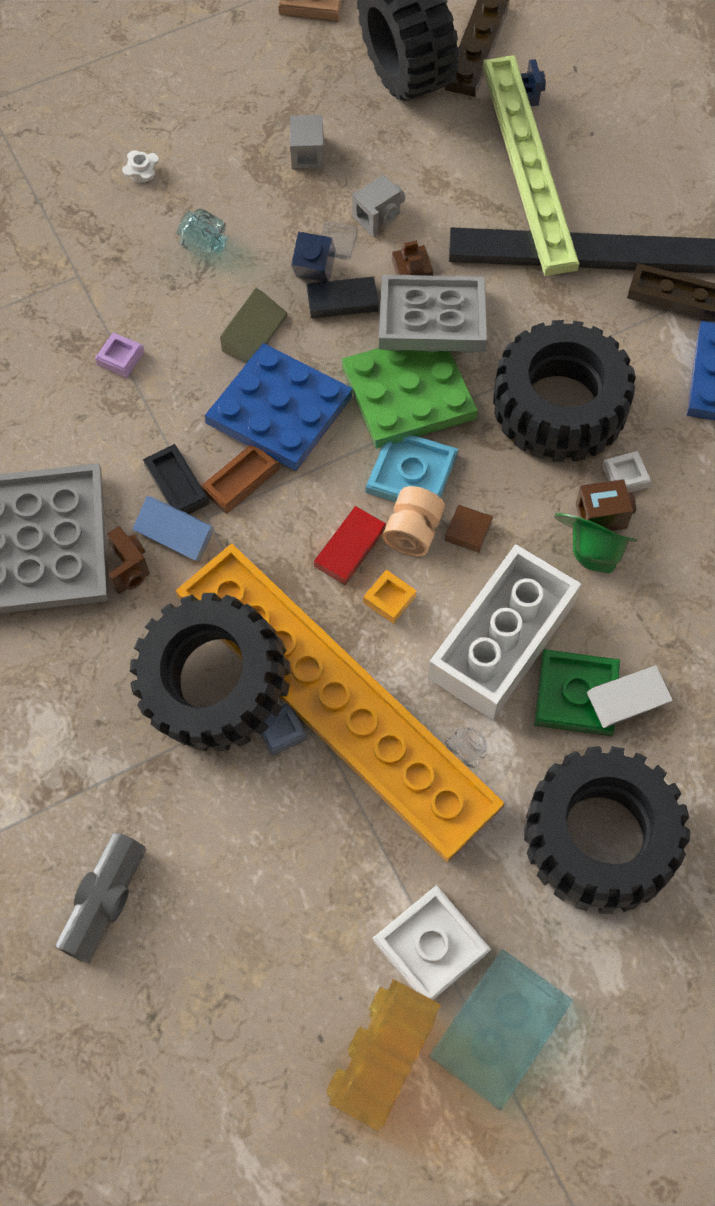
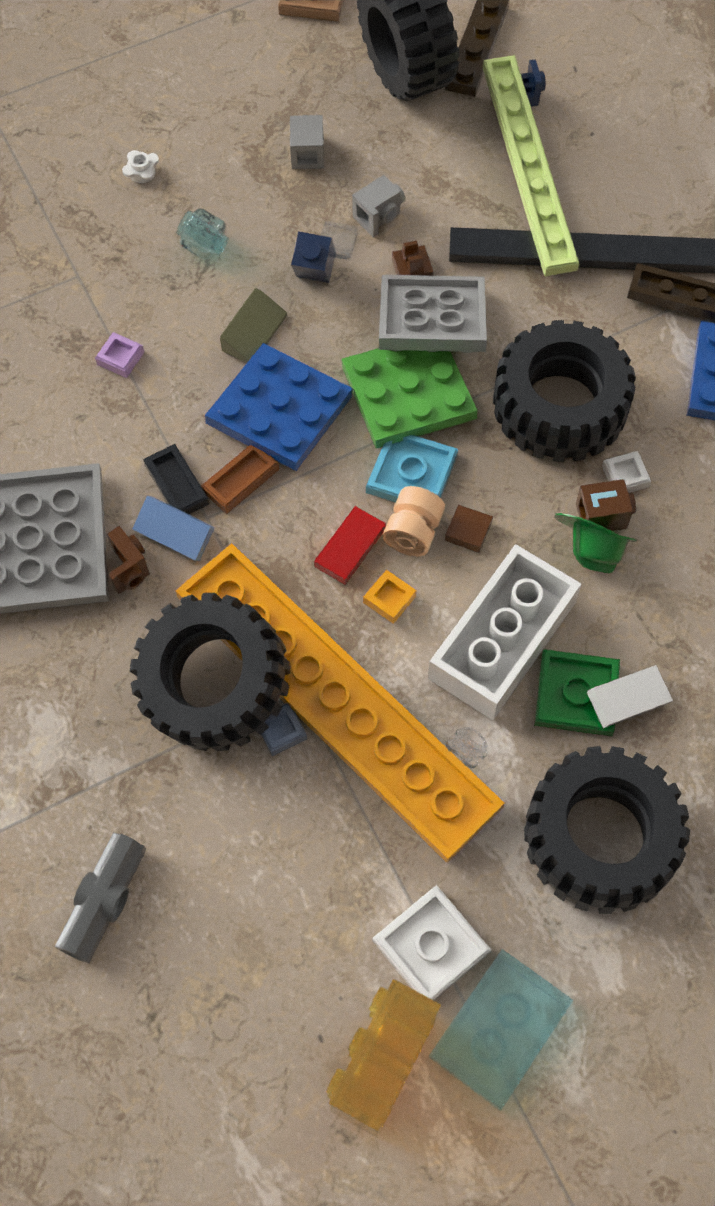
(342, 297): black tile -> none

